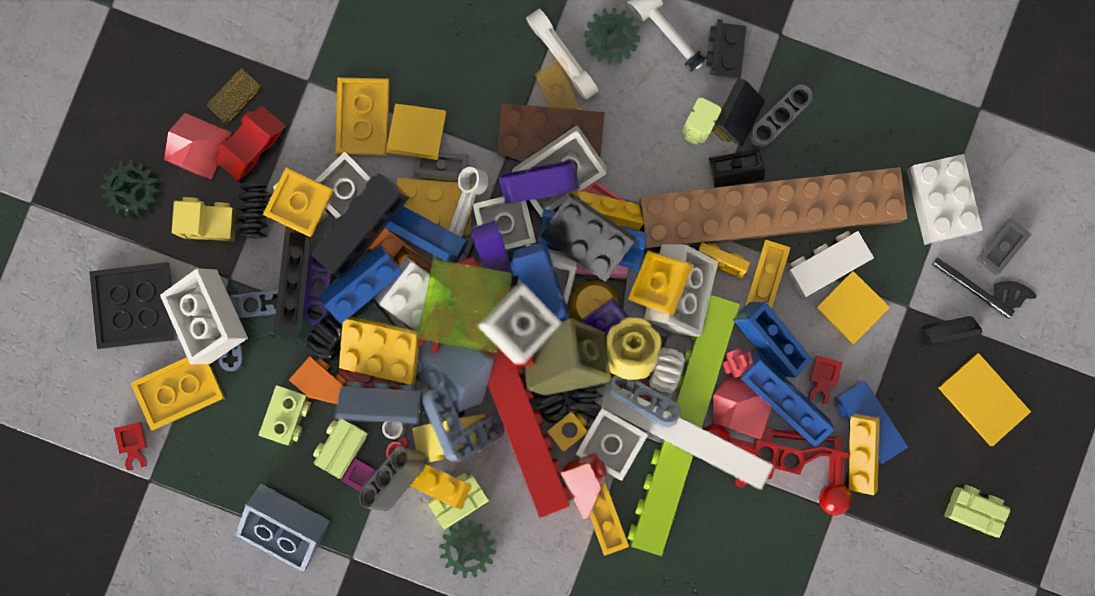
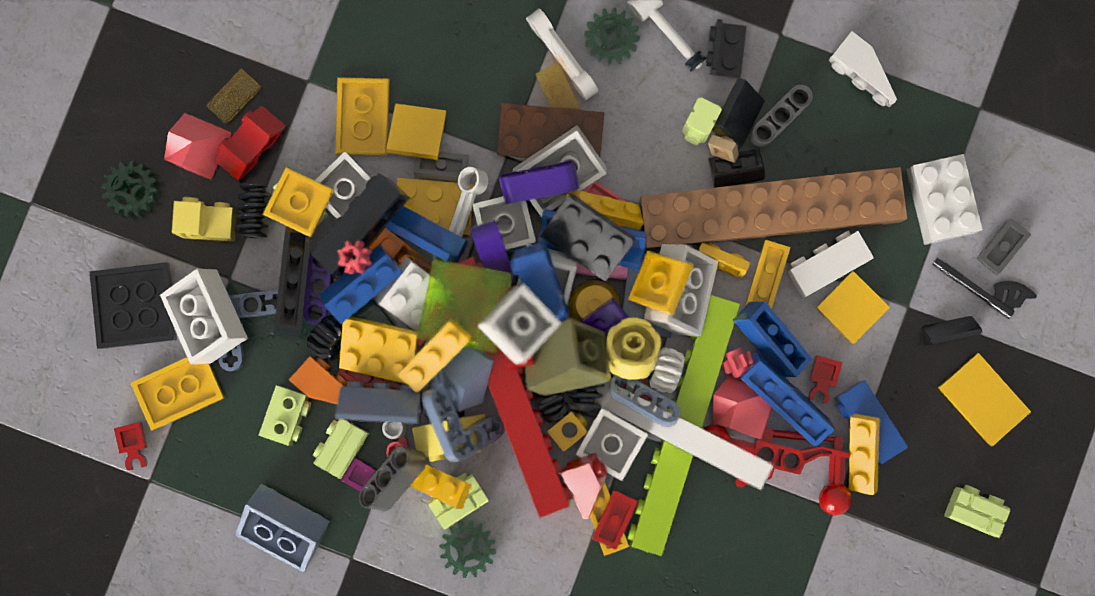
(347, 254): none -> coral gear
(434, 355): none -> yellow plate
(614, 519): none -> red plate
(723, 148): none -> tan plate
(861, 64): none -> white slope

